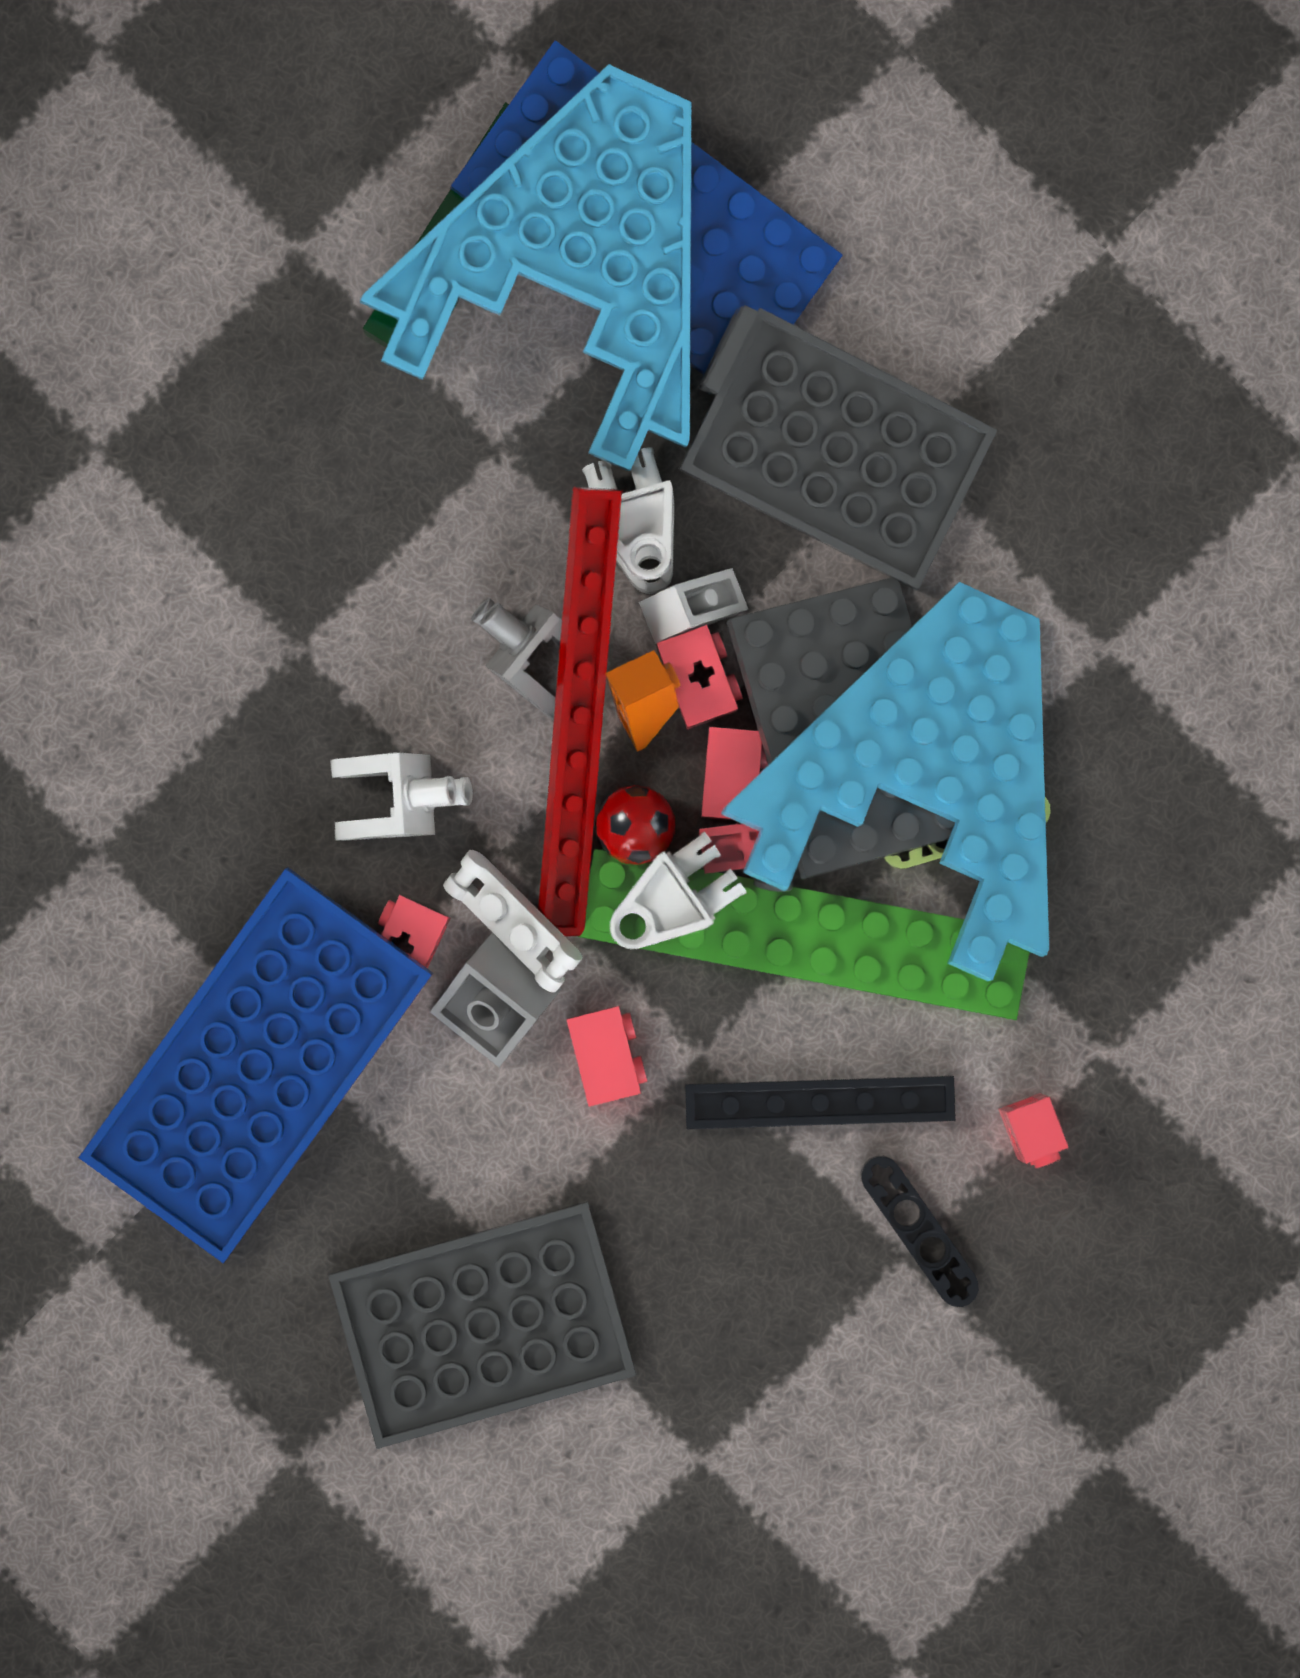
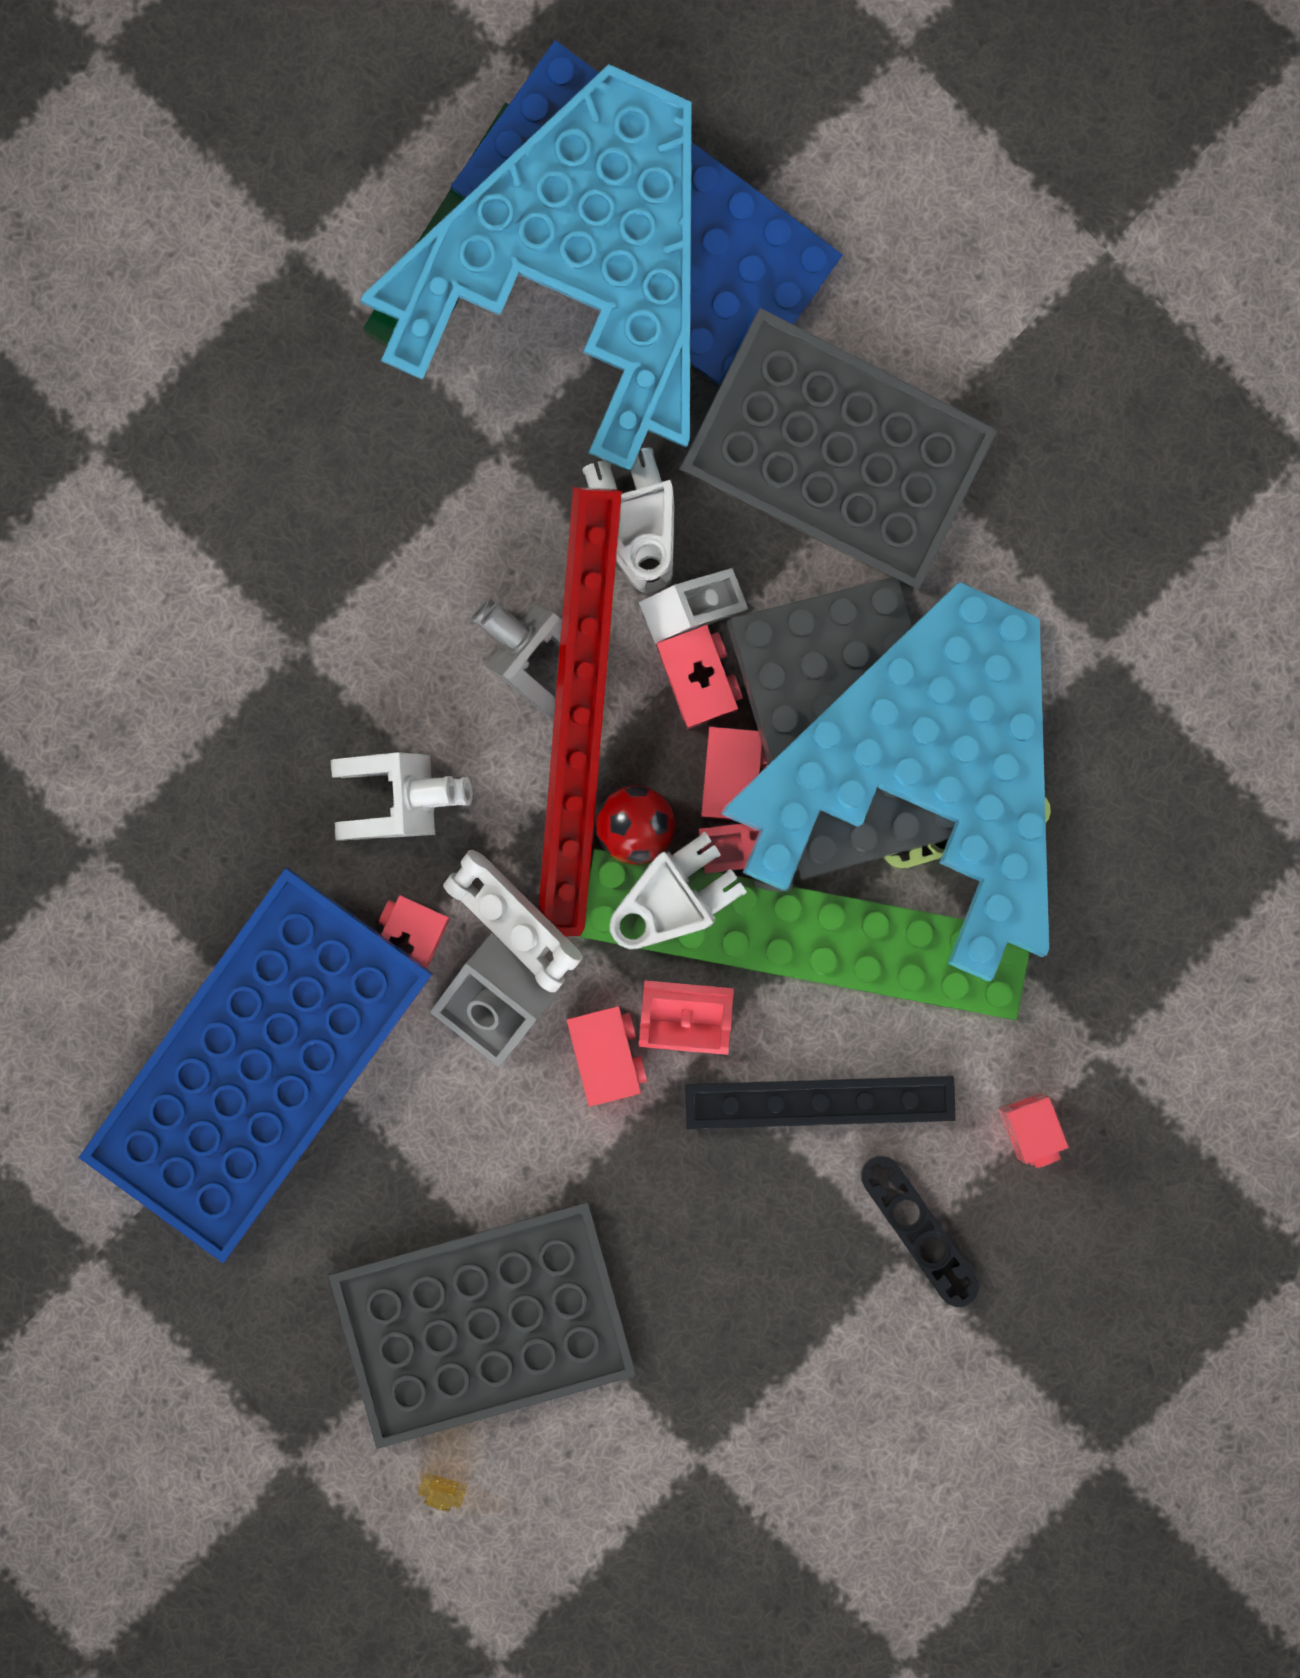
(441, 1492): none -> clear yellow plate
(644, 696): orange slope -> none
(686, 1017): none -> coral hinge
(727, 350): dark grey tile -> none

